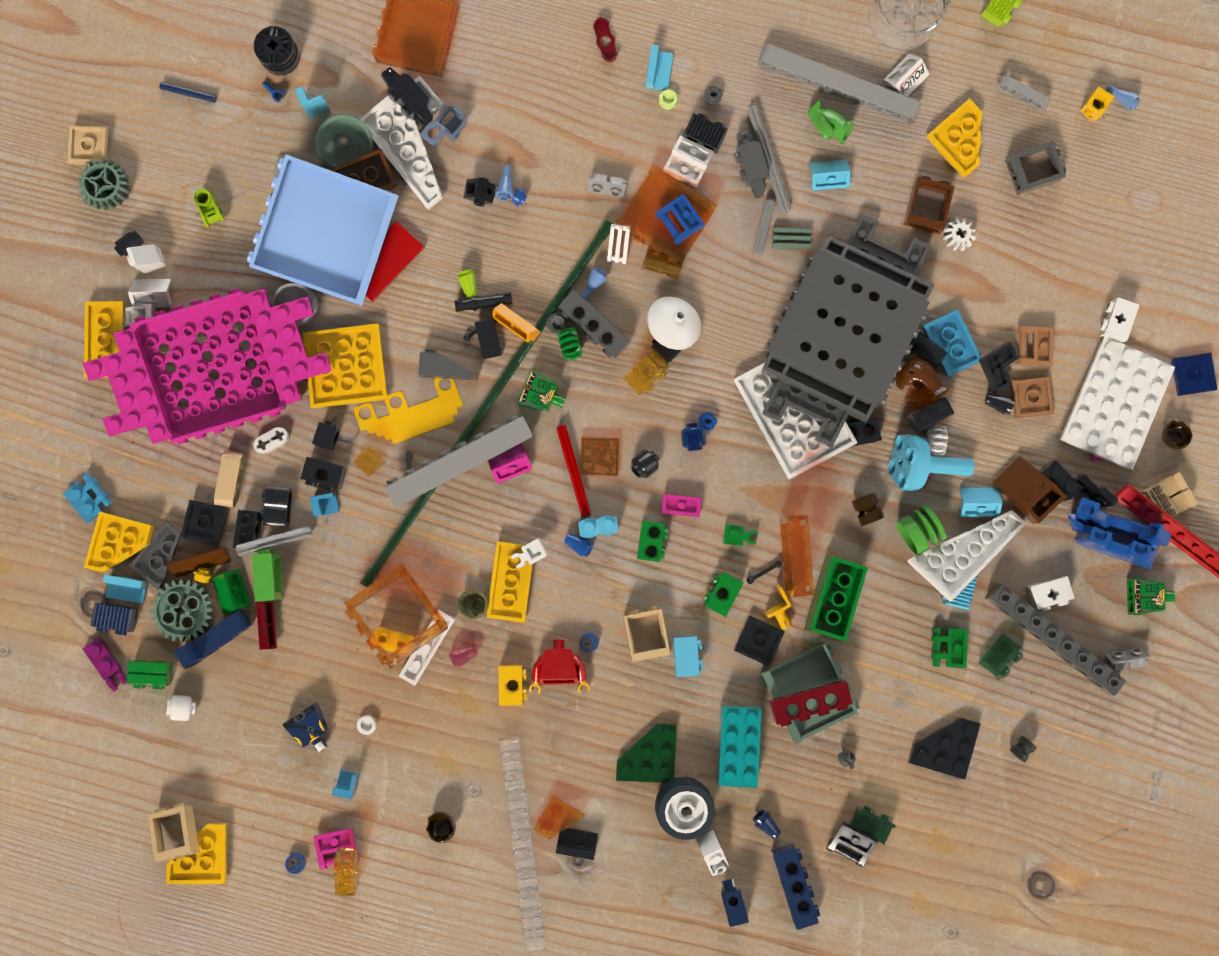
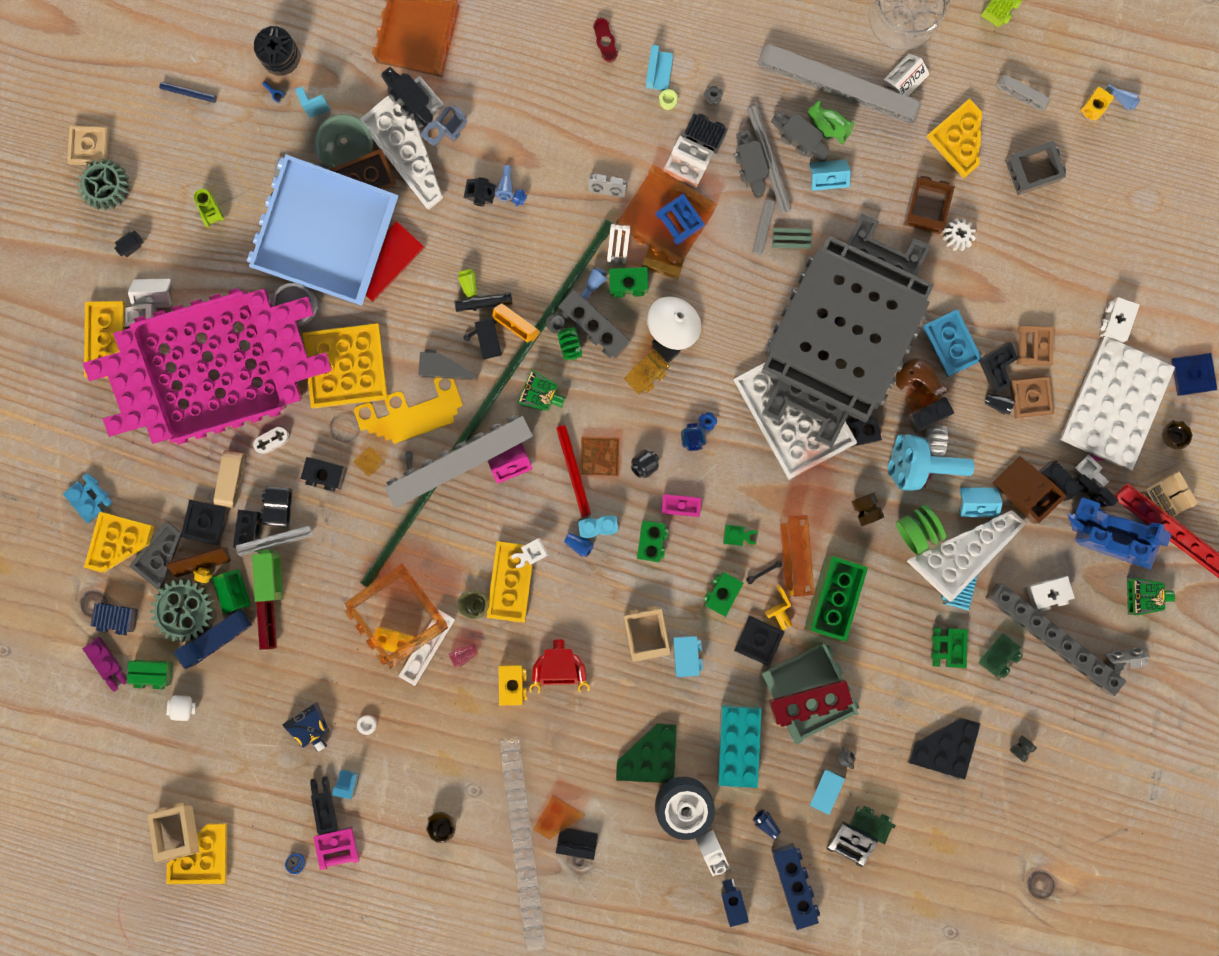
(125, 588): medium azure panel -> none
(145, 258): white slope -> none
(323, 807): none -> black hinge
(324, 504): dark azure panel -> none
(326, 435): black brick -> none
(346, 872): clear yellow brick -> none
(589, 642): tile -> none
(637, 275): none -> green brick
(801, 135): none -> dark grey hinge
(827, 791): none -> medium azure hinge
(928, 350): black tile -> none
(1091, 469): none -> white plate

